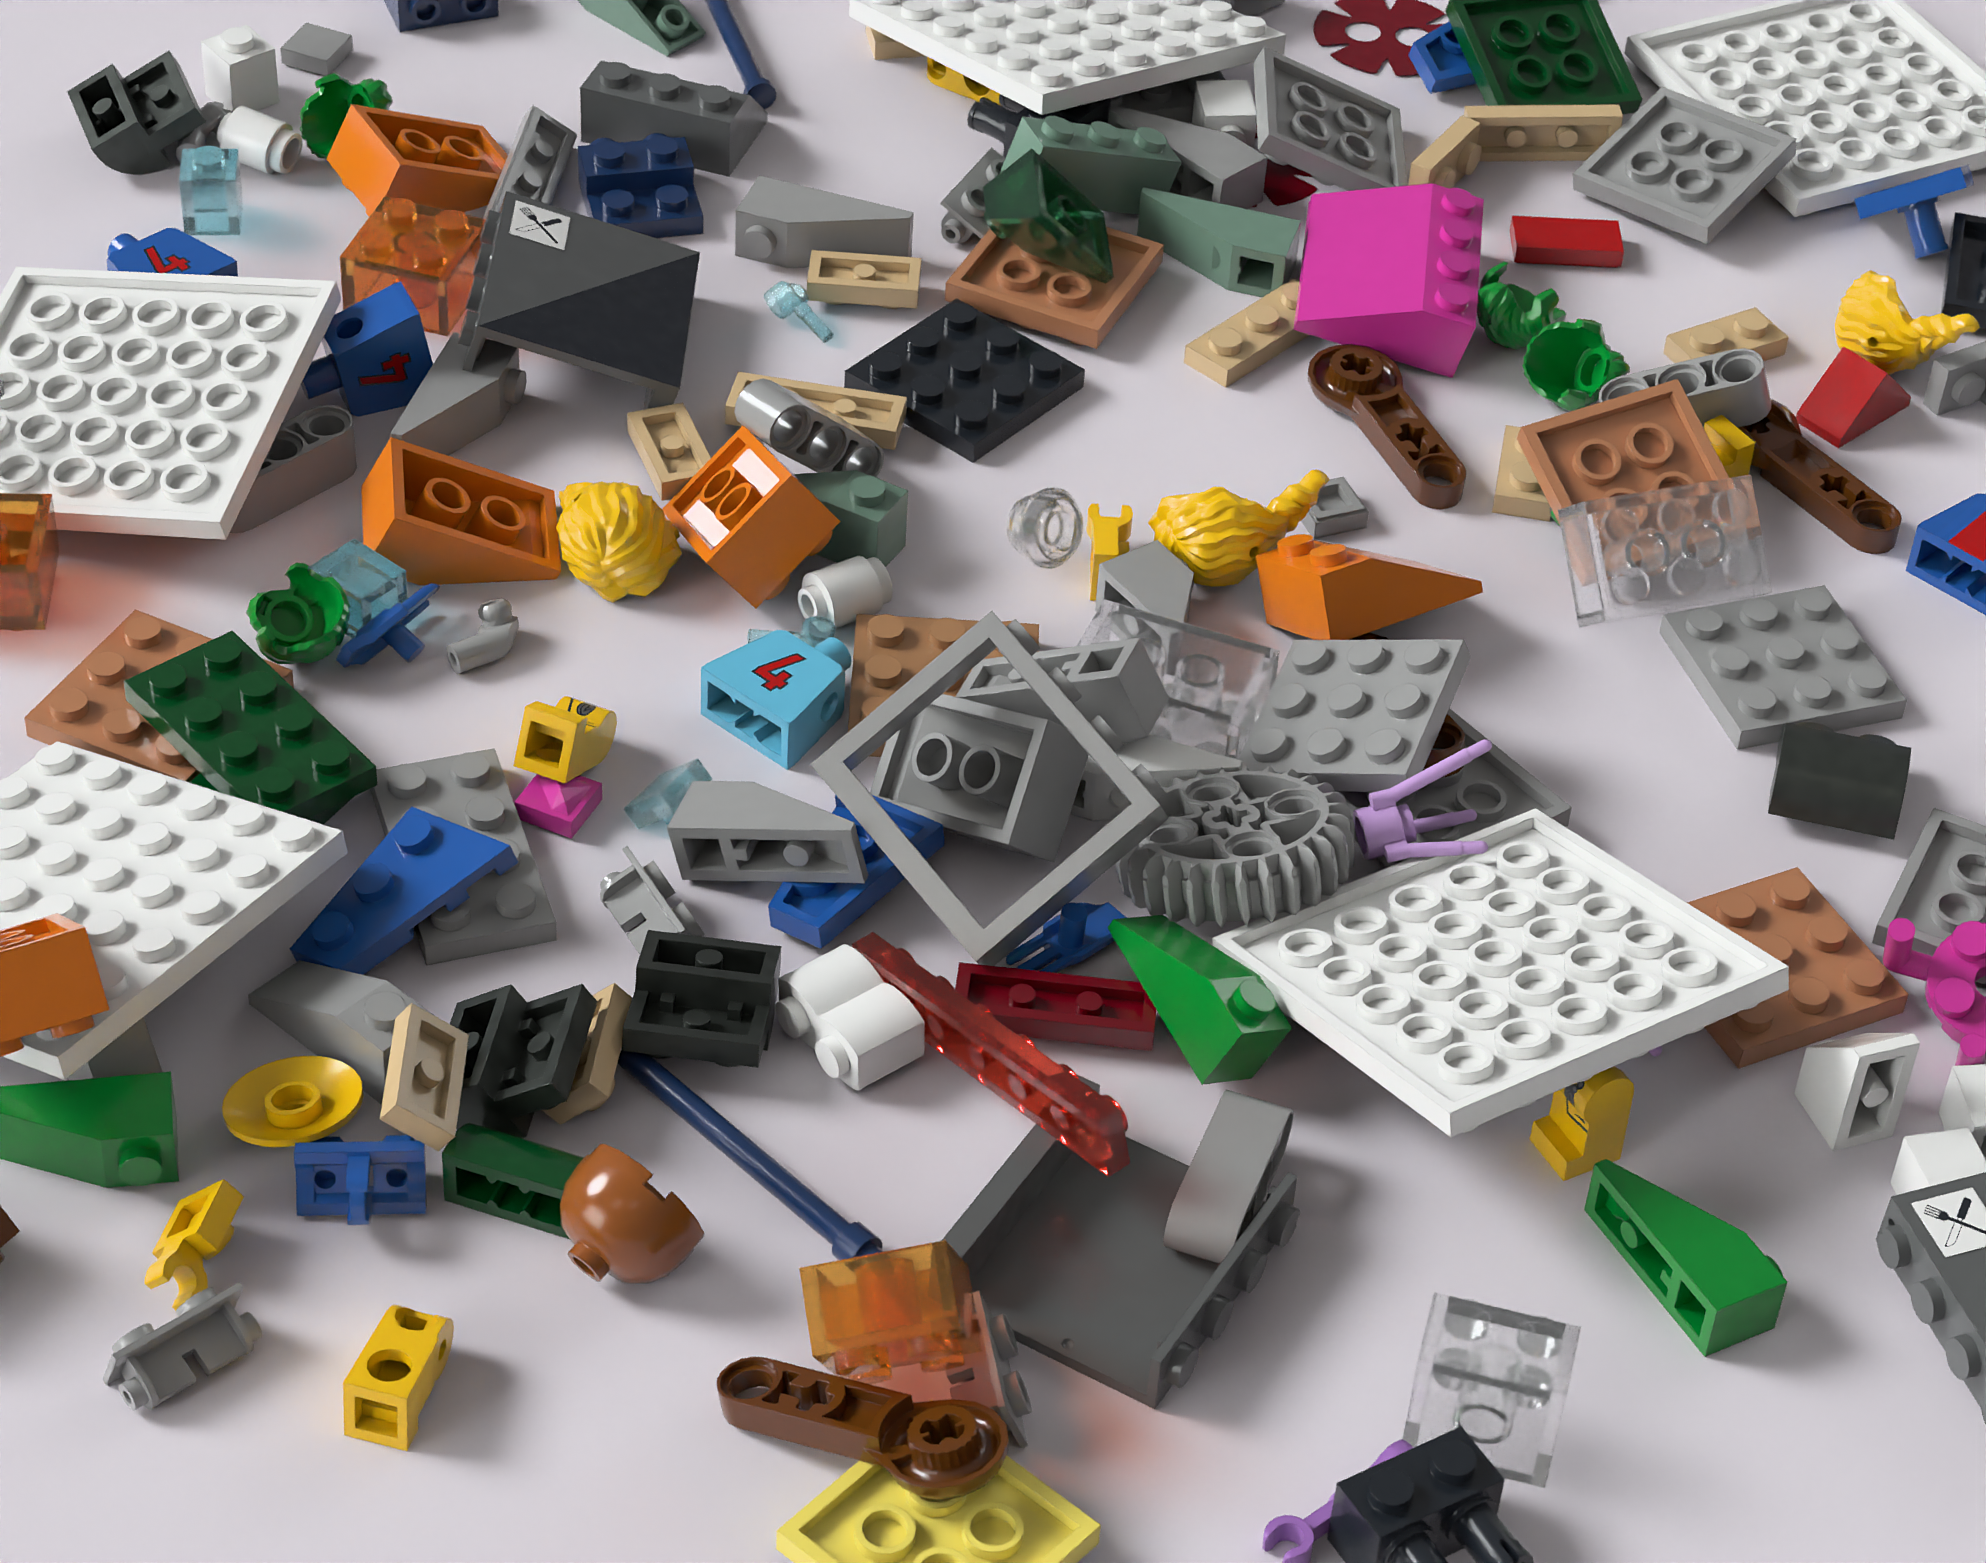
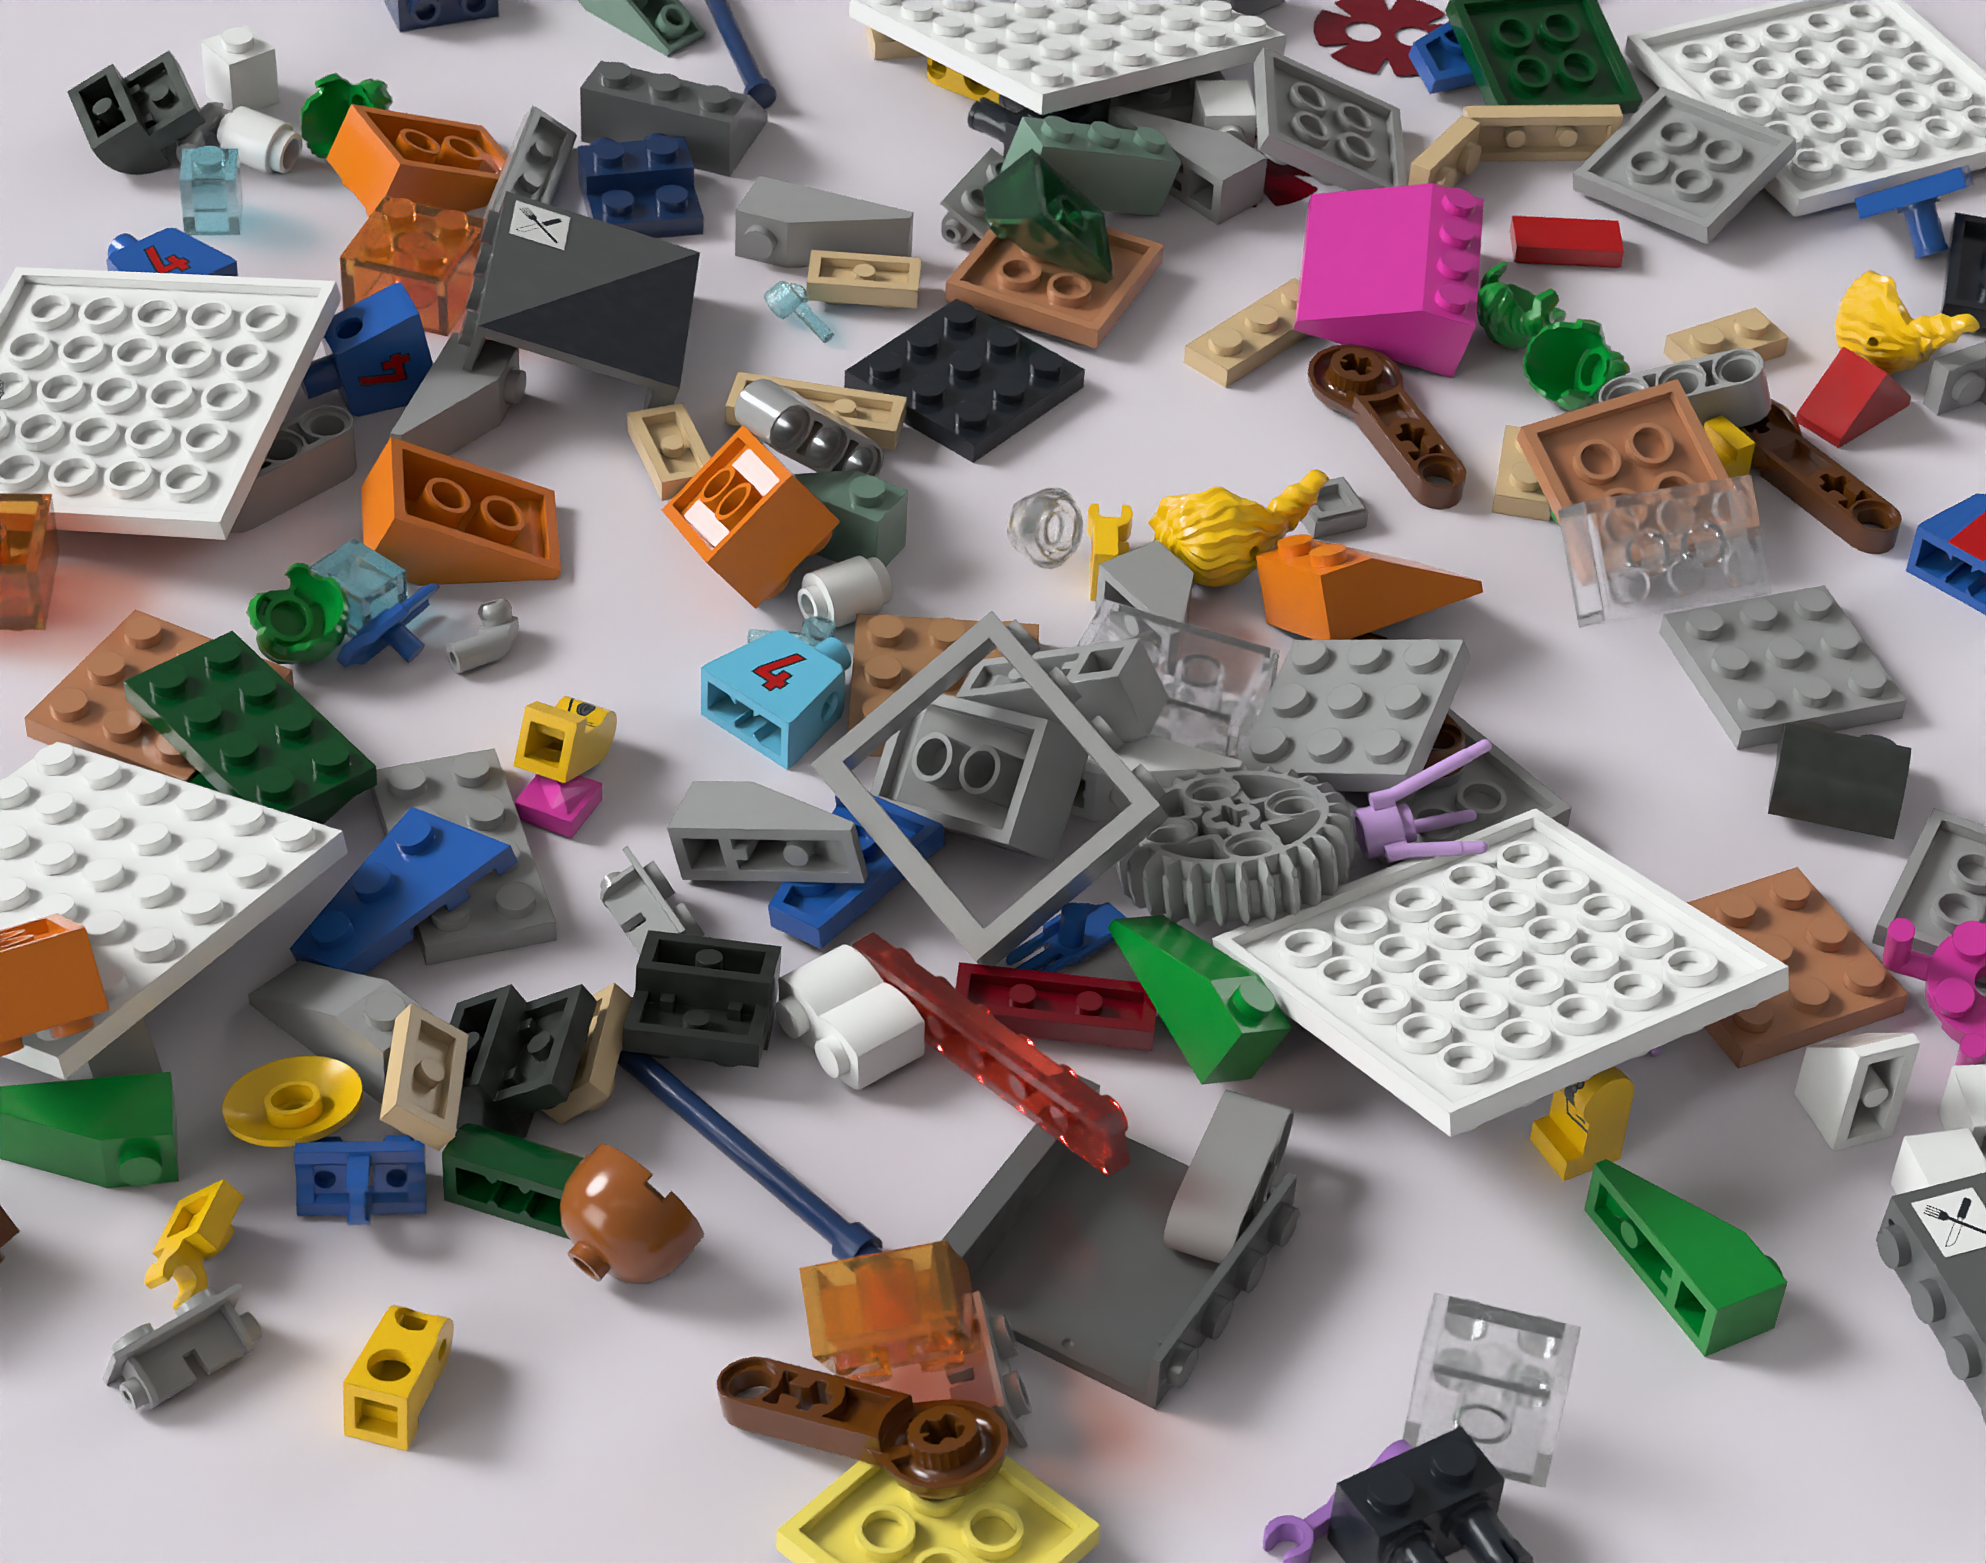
(316, 49): light grey tile -> none
(616, 538): yellow hair -> none
(665, 794): clear light blue plate -> none
(1223, 242): sand green slope -> none

